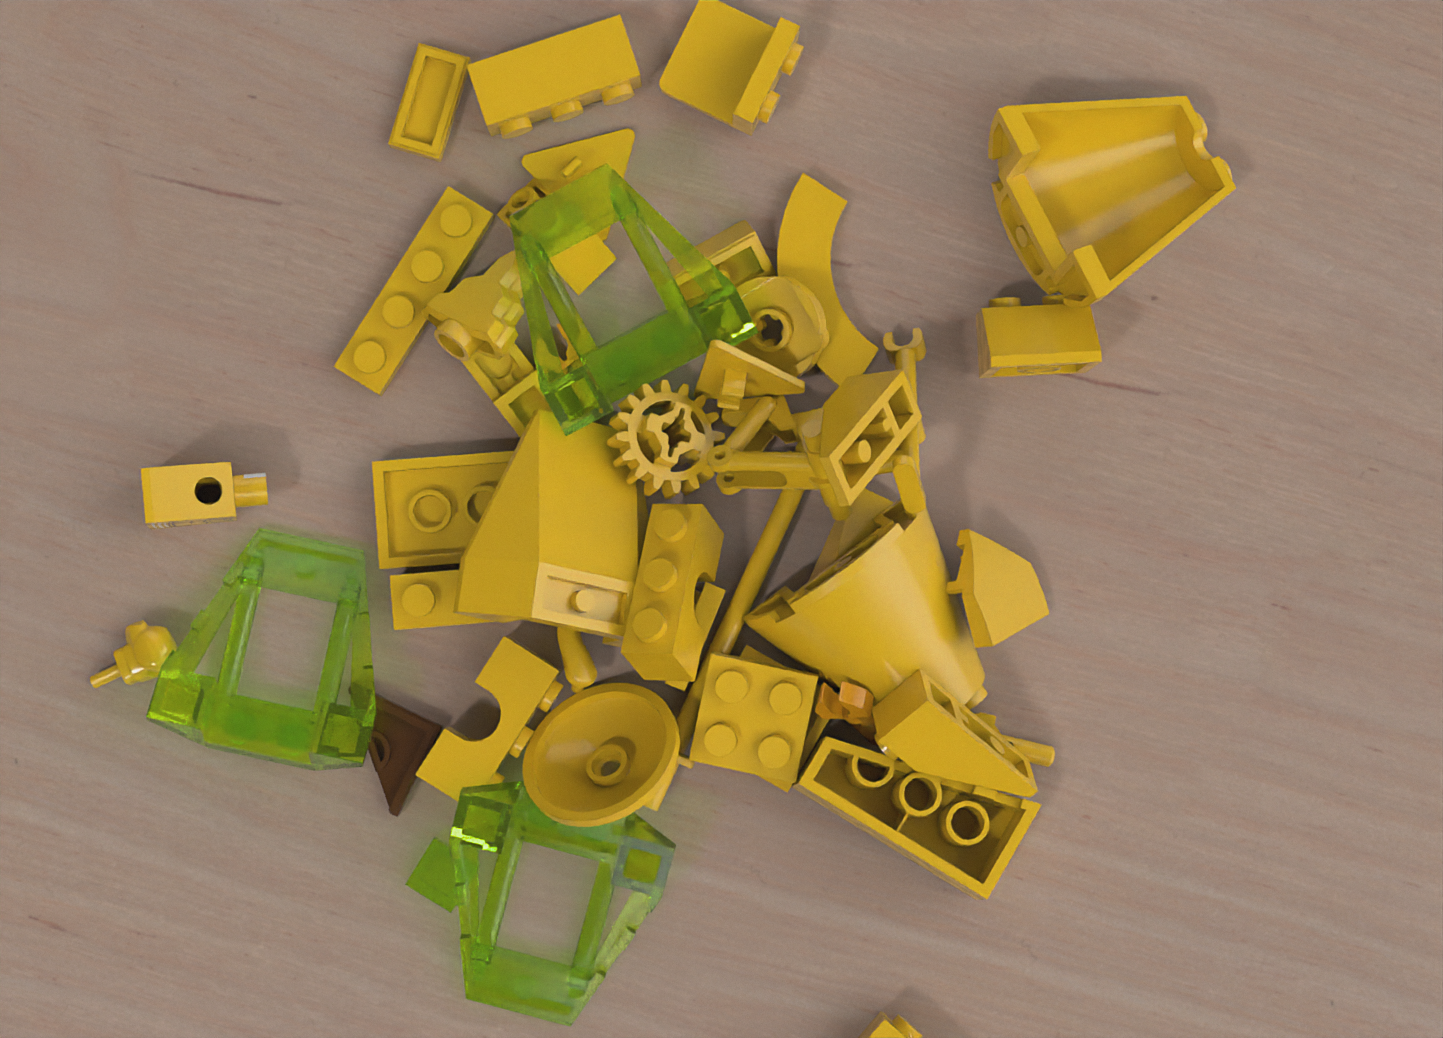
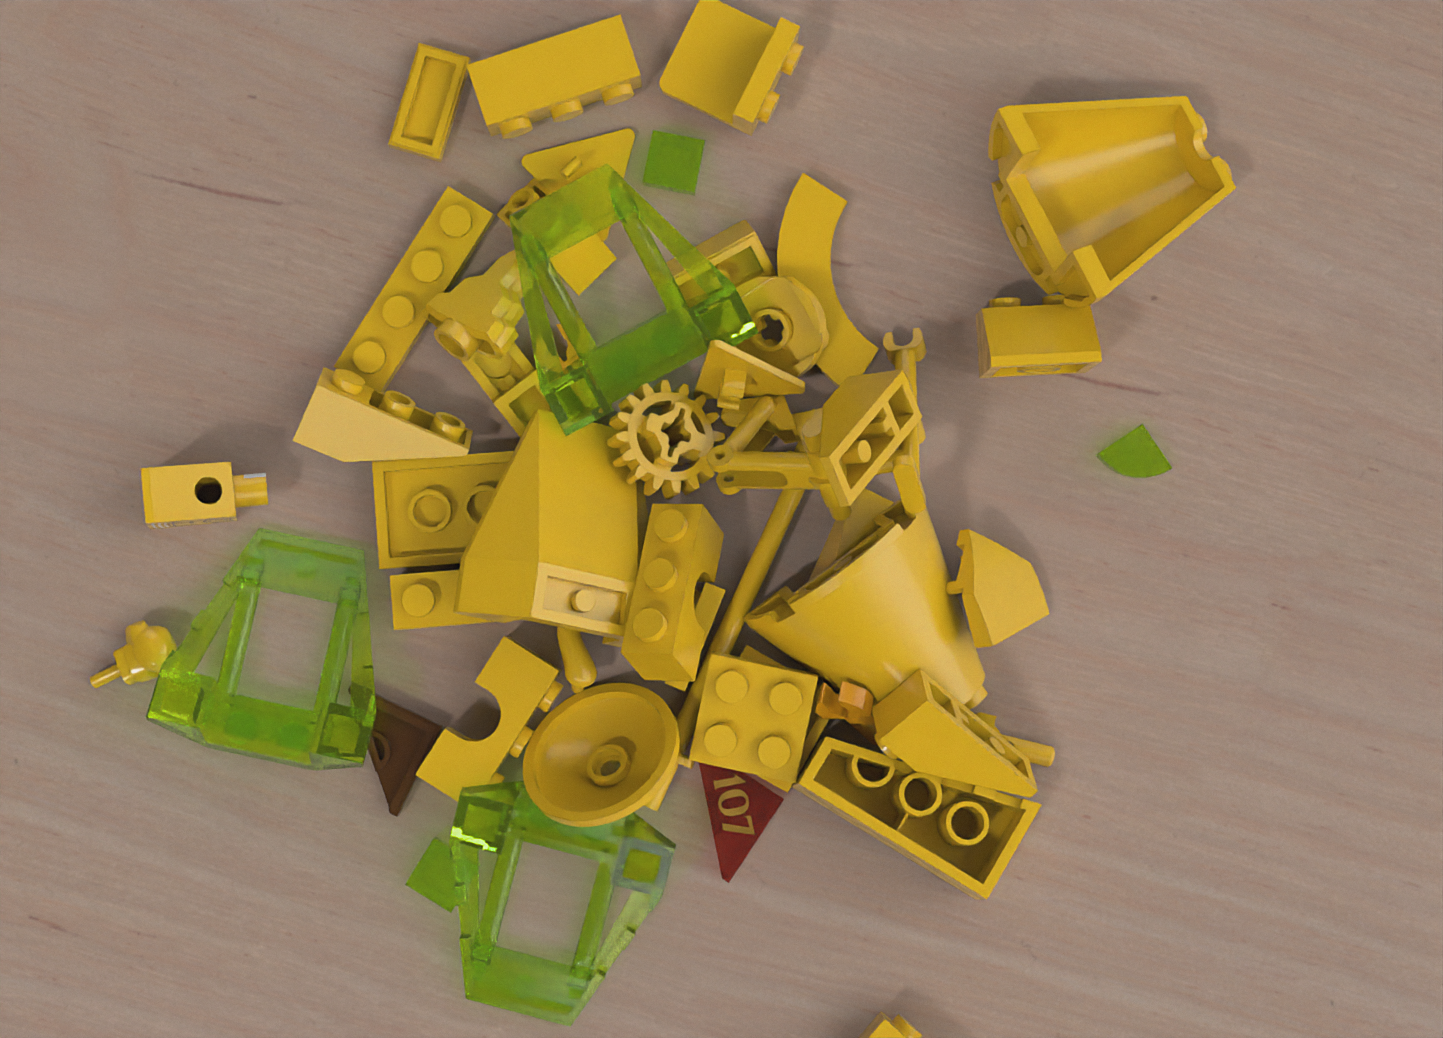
(368, 425): none -> yellow slope
(673, 162): none -> clear neon green tile
(737, 812): none -> clear red tile
(1135, 455): none -> clear neon green tile

